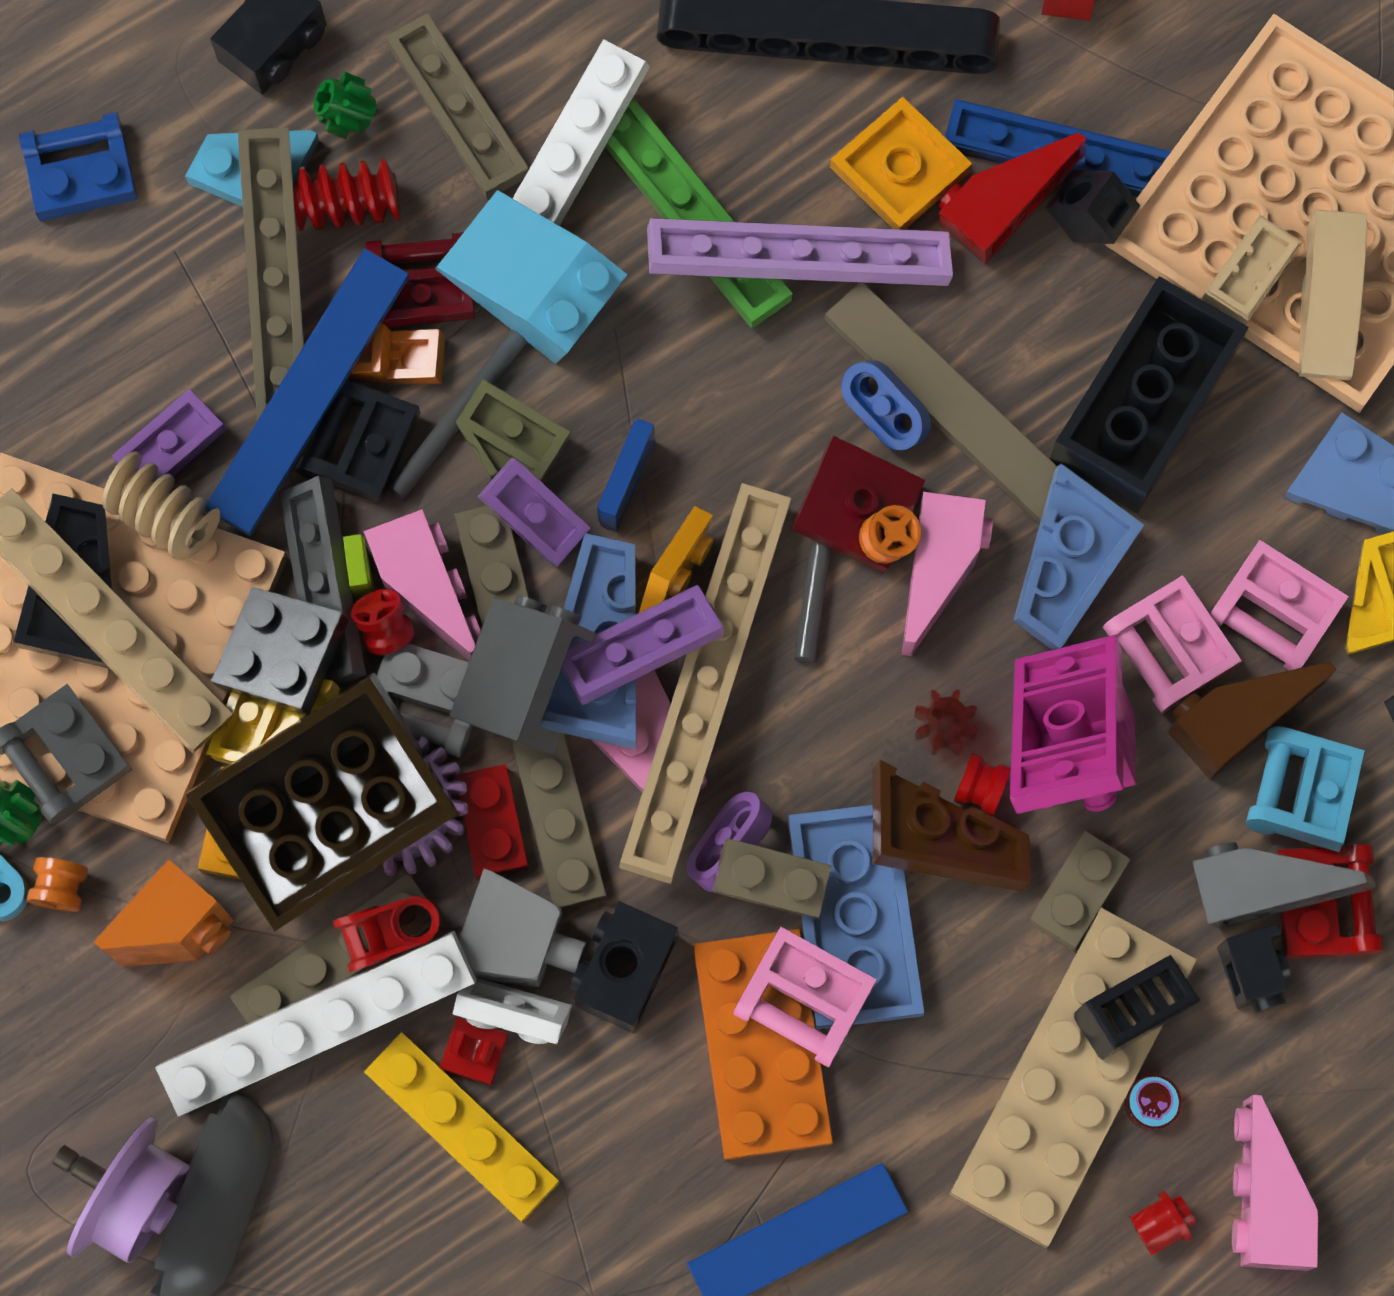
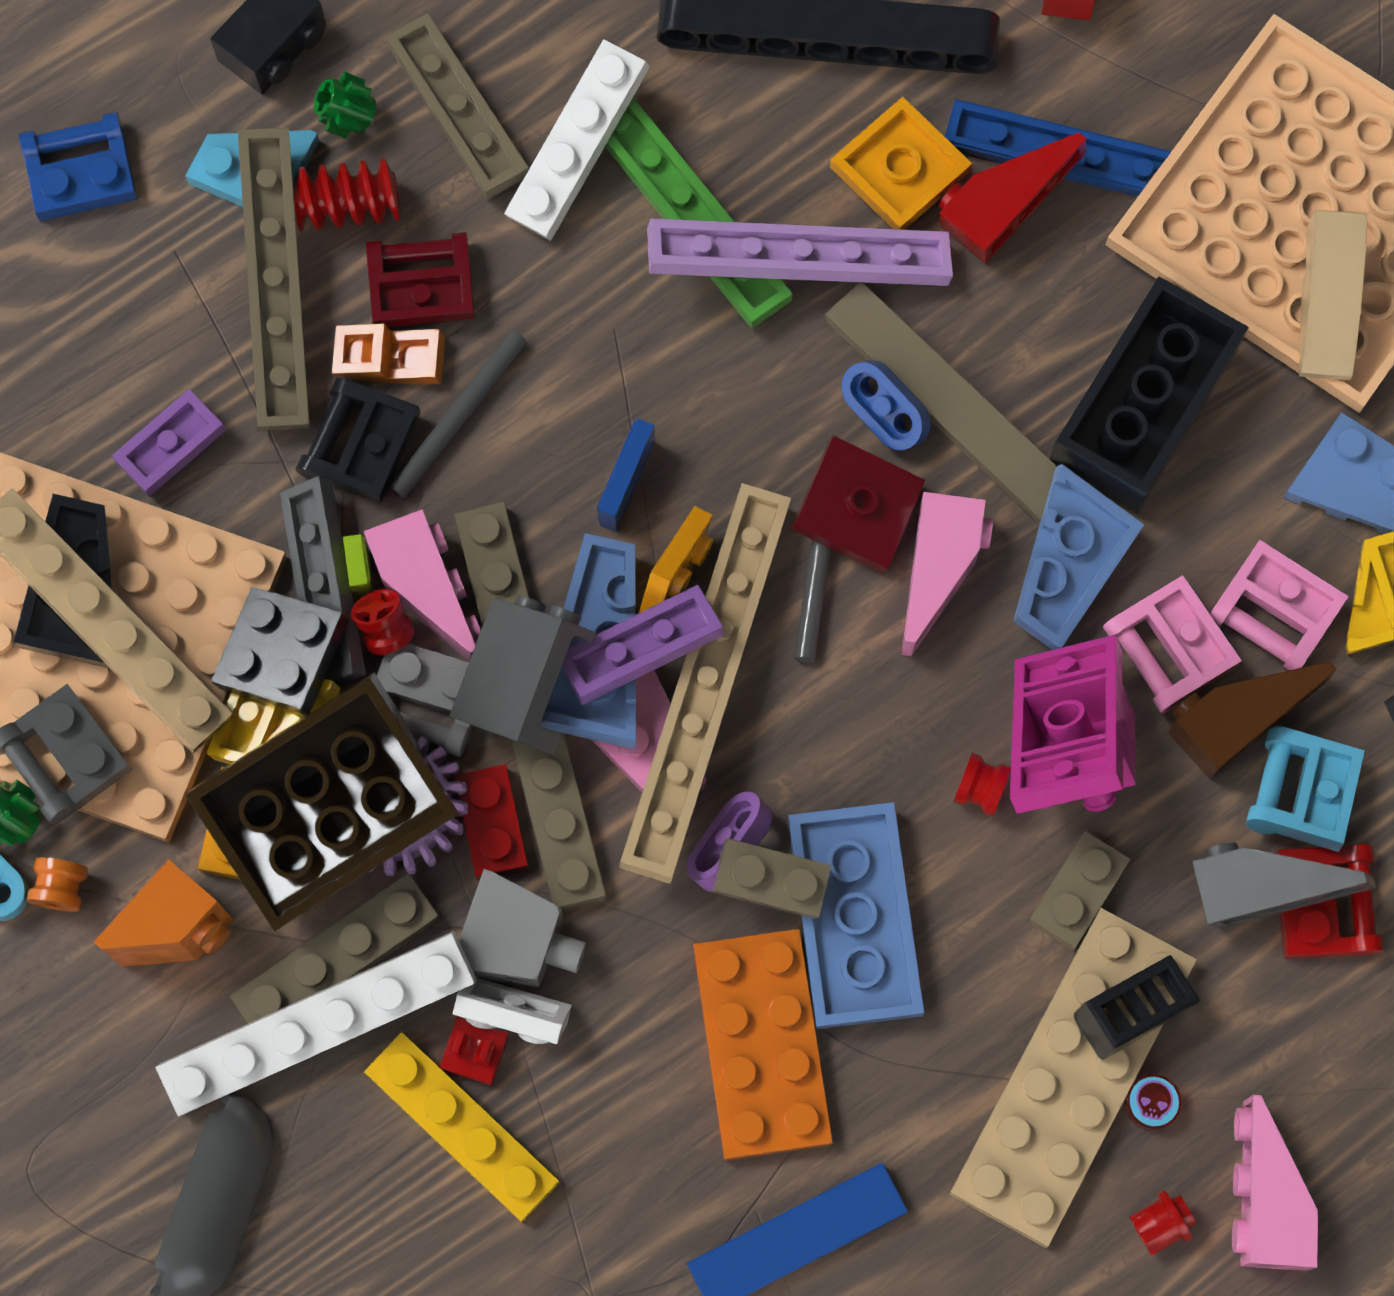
(129, 1197): lavender piece -> none
(156, 510): tan piece -> none
(307, 392): blue tile -> none
(383, 932): red piece -> none
(505, 429): olive wing -> none
(531, 274): medium azure slope -> none
(534, 512): medium lavender plate -> none
(624, 999): black brick -> none
(813, 980): bright pink plate -> none
(899, 527): orange wheel -> none
(935, 713): clear red gear -> none
(937, 838): reddish brown wing -> none
(1093, 206): black brick -> none
(1252, 270): tan plate -> none
(1256, 969): black brick -> none

